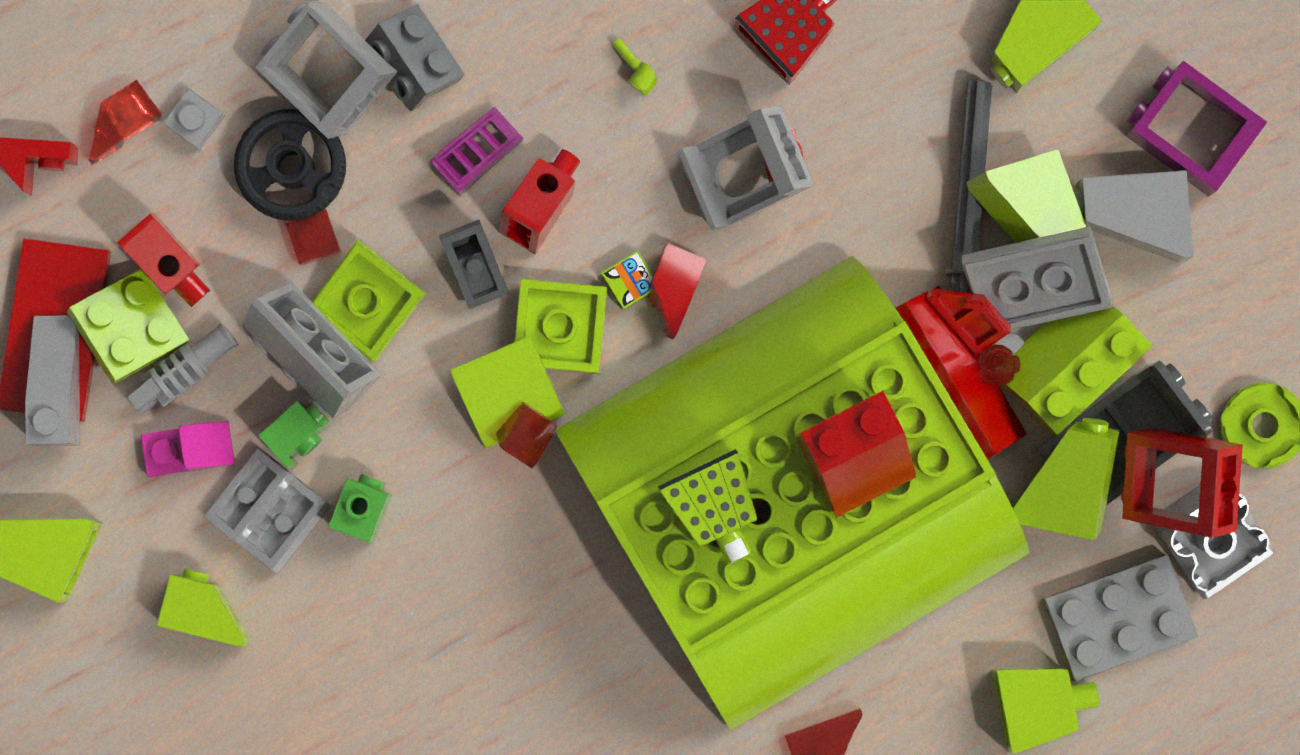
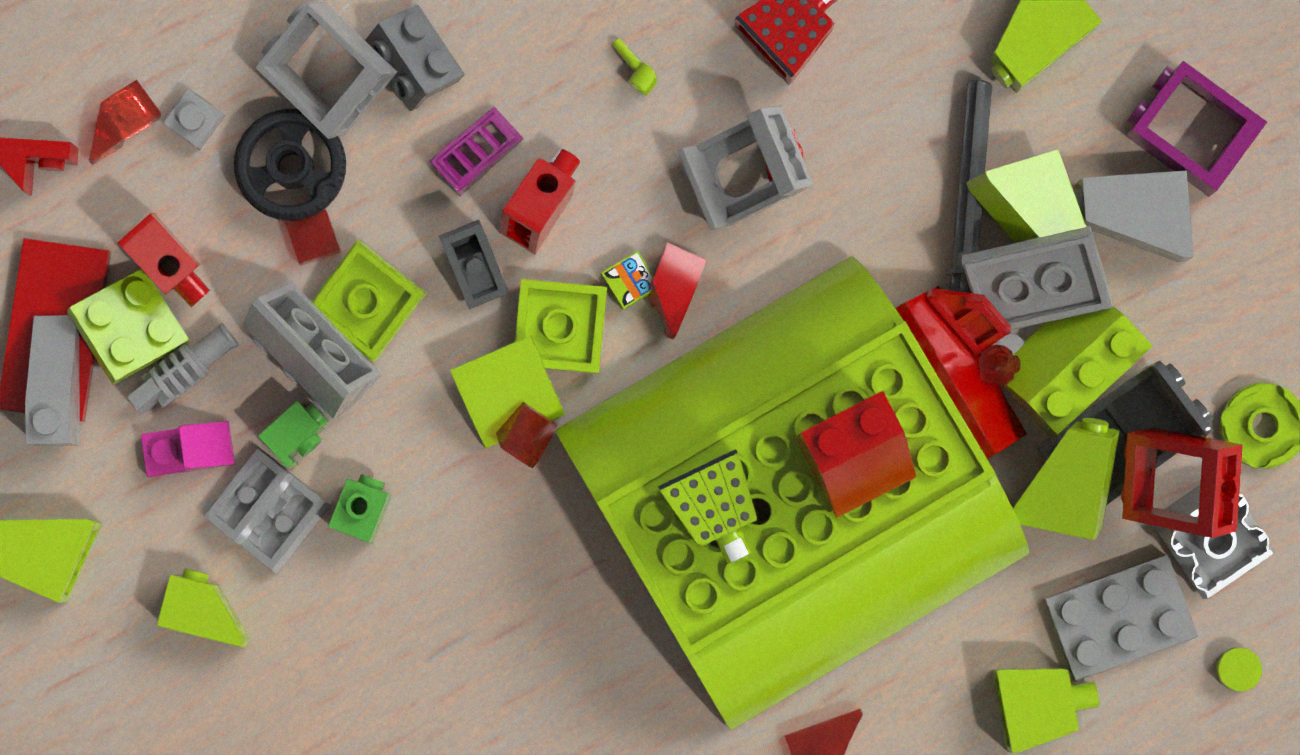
(1239, 669): none -> lime tile

